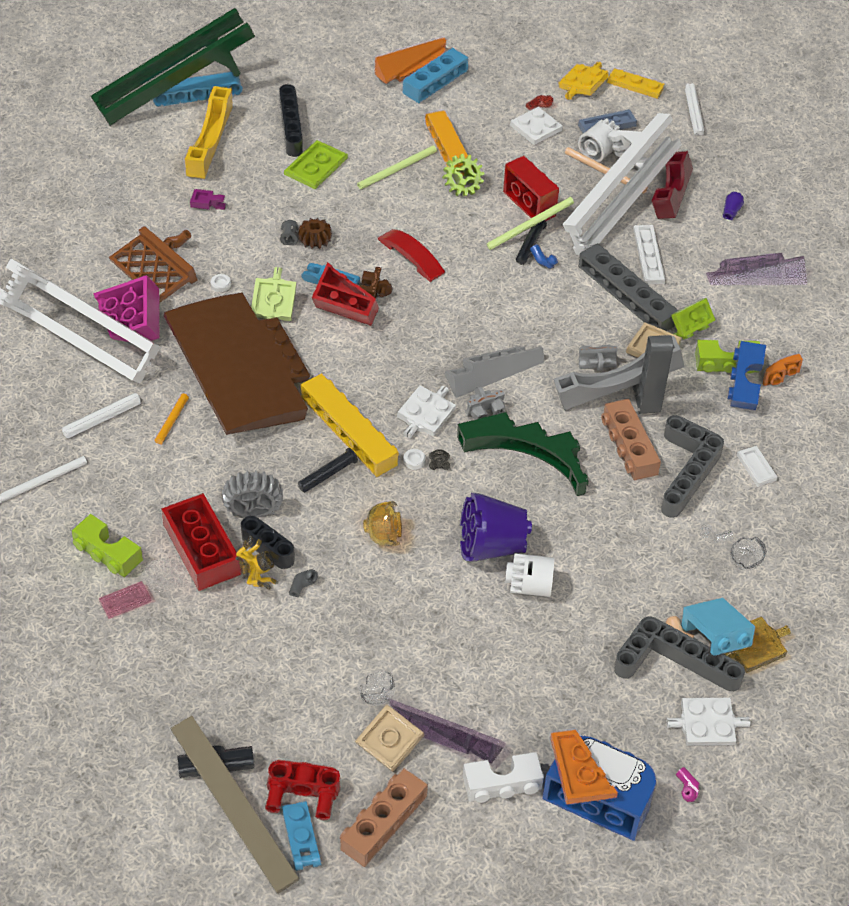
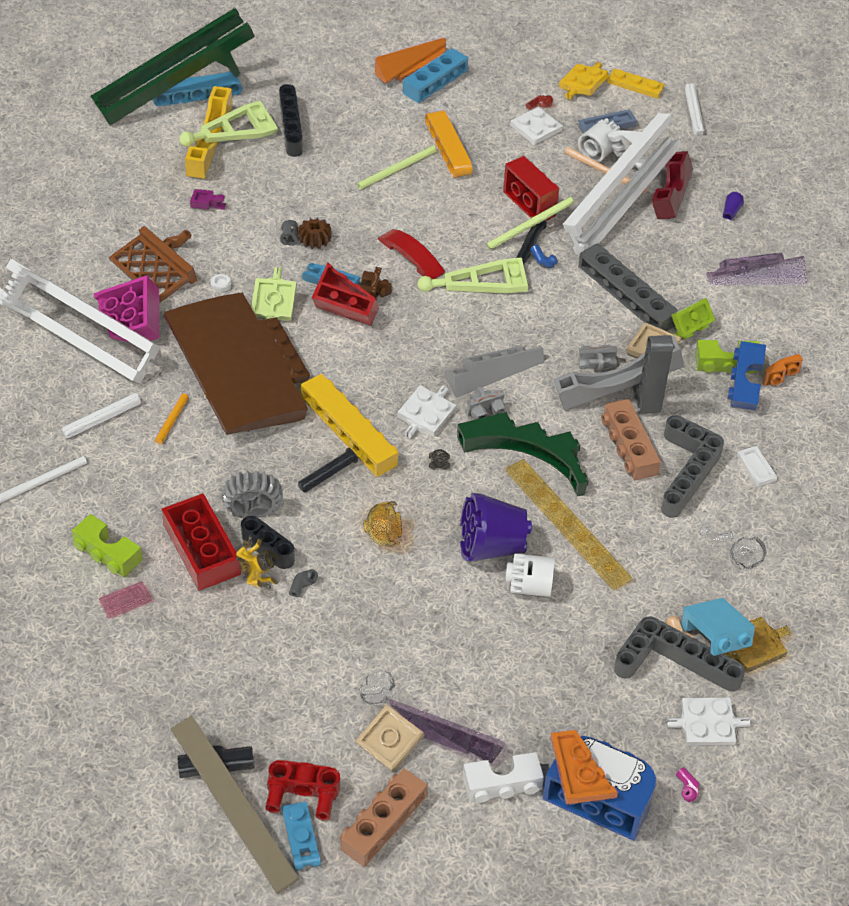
(254, 111): none -> yellowish green plate
(315, 164): lime tile -> none
(414, 459): white tile -> none
(471, 177): lime gear -> none
(512, 269): none -> yellowish green plate
(569, 525): none -> clear yellow tile
(649, 254): white tile -> none

